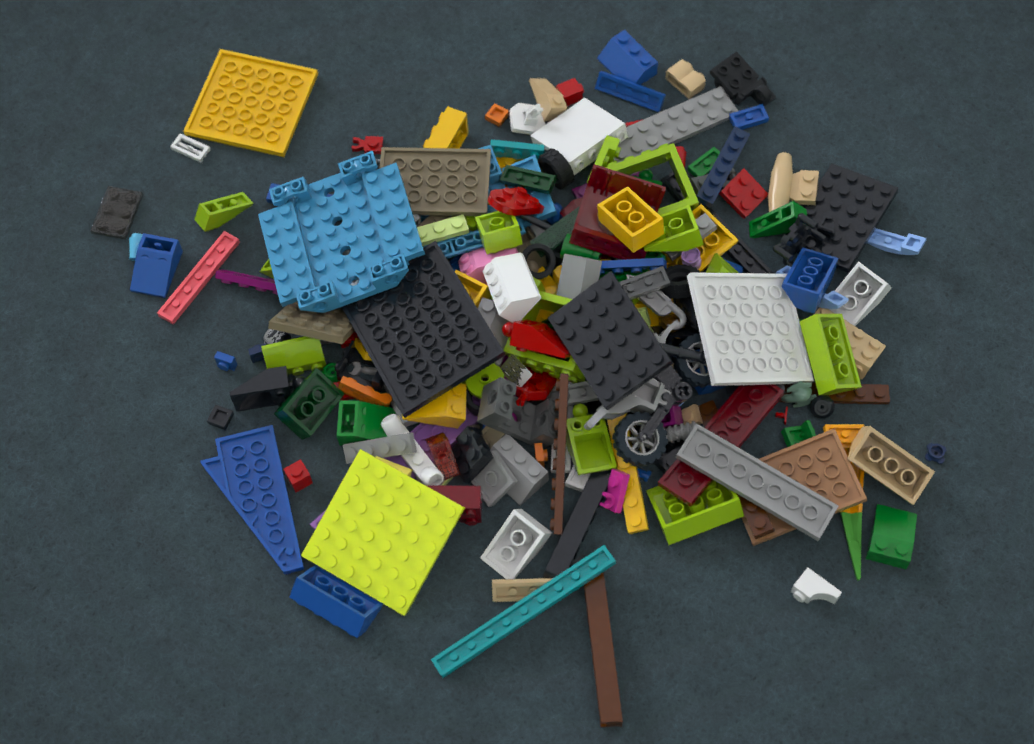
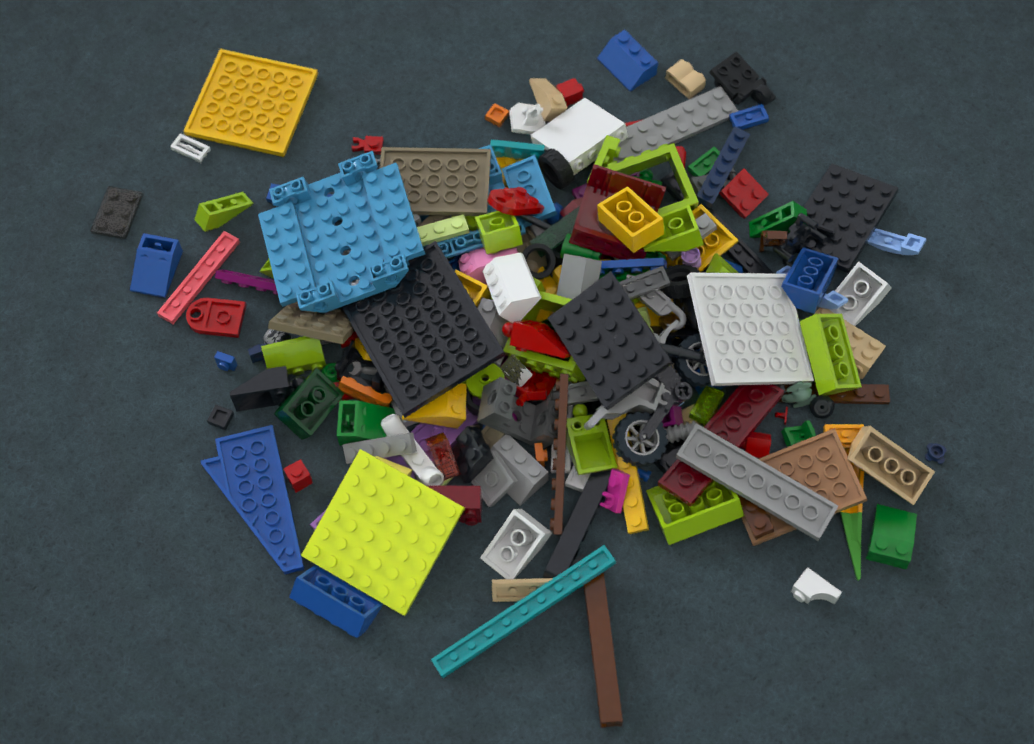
(134, 242): medium azure cone -> none
(217, 317): none -> red plate
(449, 131): yellow brick -> none
(528, 179): dark green plate -> none
(630, 91): blue plate -> none
(706, 405): none -> clear neon green plate
(757, 444): none -> red brick
(772, 238): none -> reddish brown piece
(786, 186): tan plate -> none

